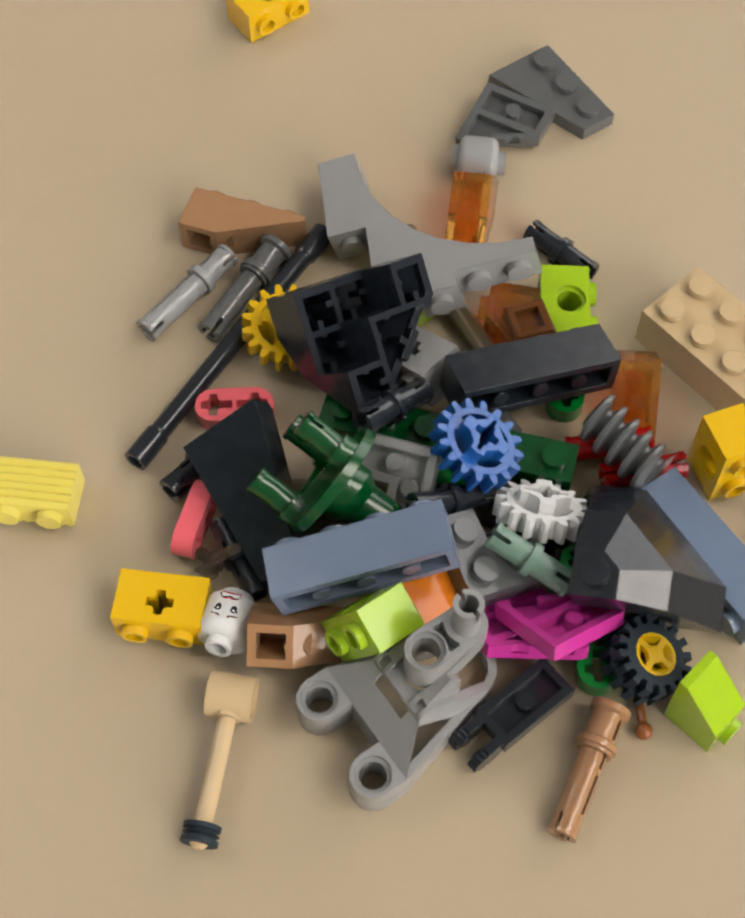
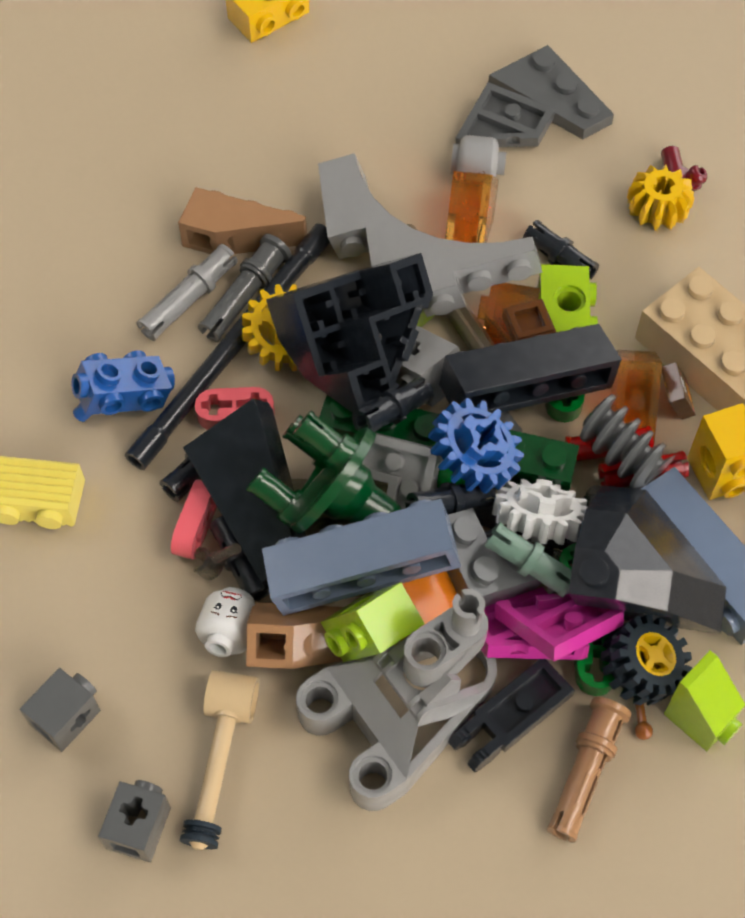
(61, 708): none -> dark grey brick
(120, 384): none -> blue brick
(143, 836): none -> dark grey brick
(146, 593): yellow brick -> none
(660, 197): none -> yellow gear
(672, 158): none -> dark red arm
(678, 391): none -> reddish brown tile

